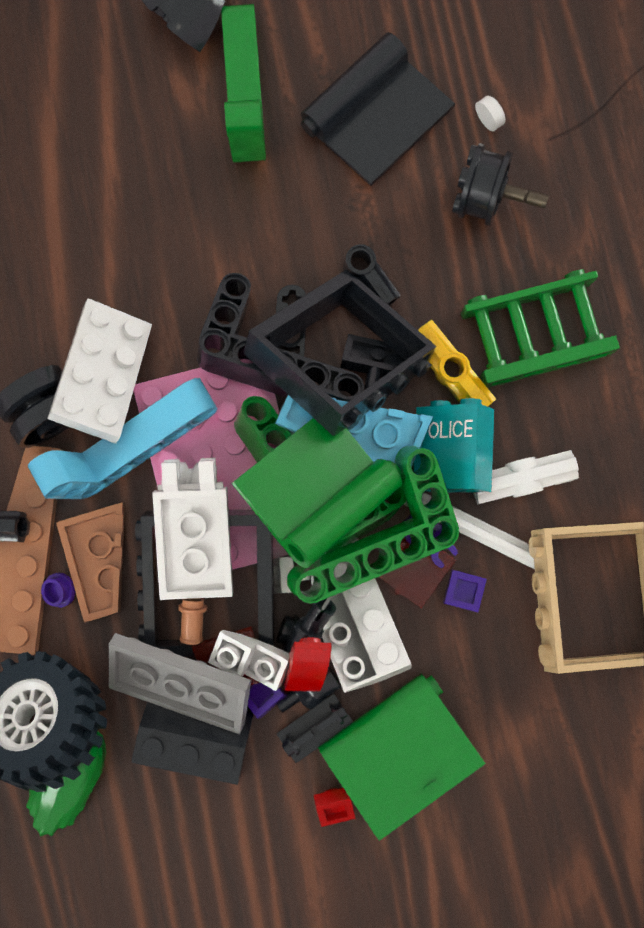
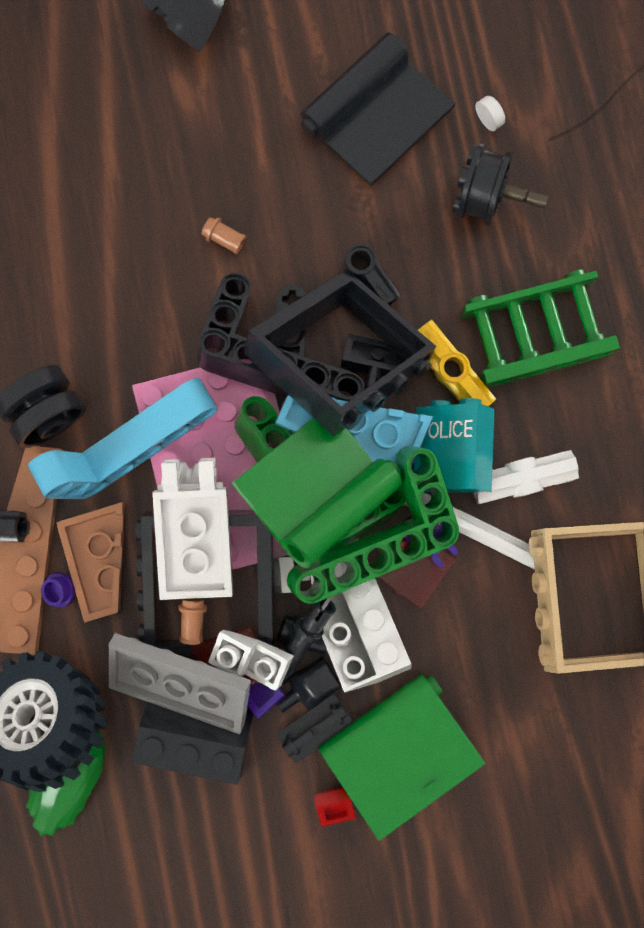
(100, 371): white plate -> none
(223, 235): none -> nougat pin
(243, 83): green beam -> none
(307, 665): red slope -> none
(464, 591): dark purple plate -> none

